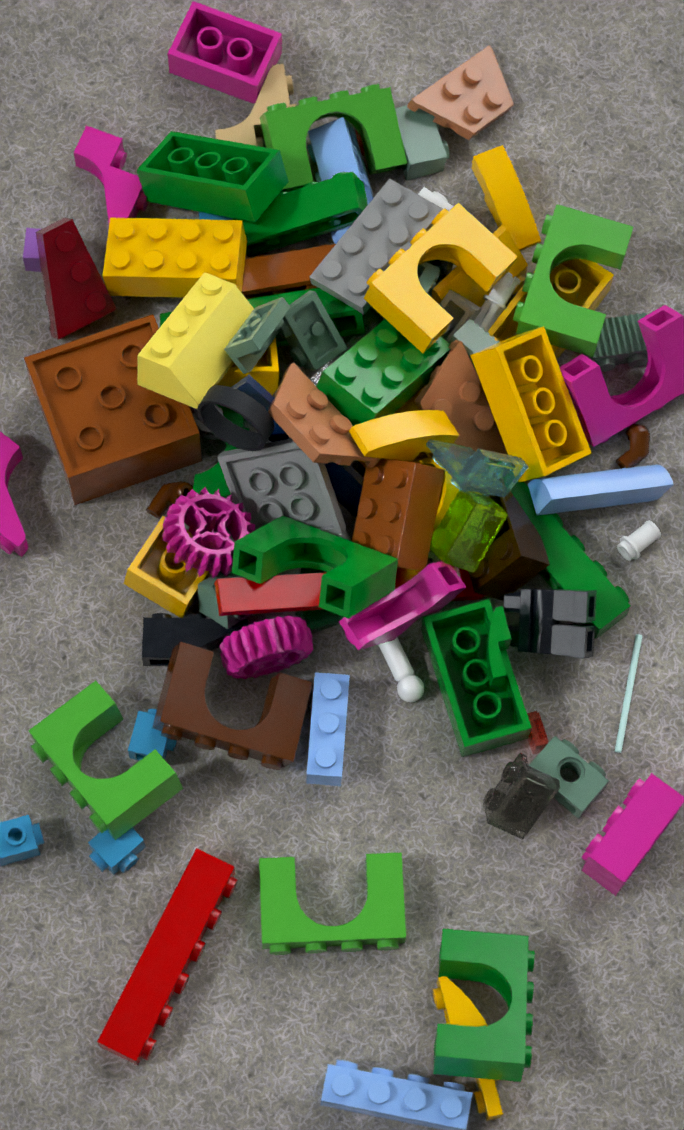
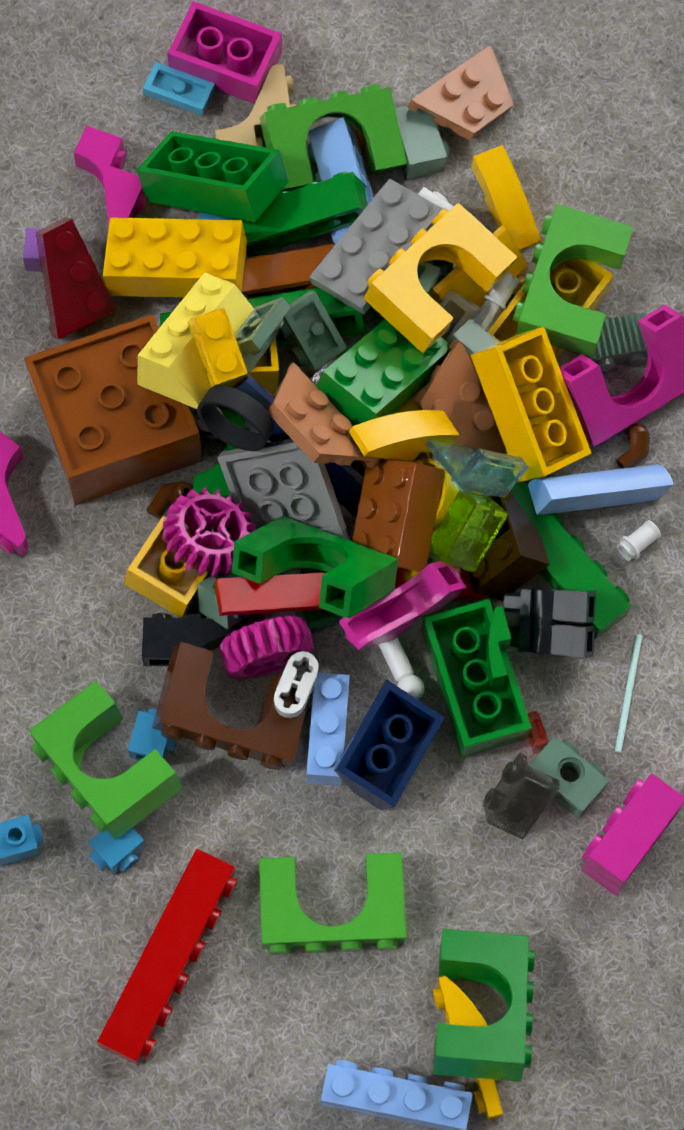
(179, 88): none -> medium azure plate
(217, 347): none -> yellow brick
(303, 687): none -> white beam
(388, 746): none -> dark blue slope

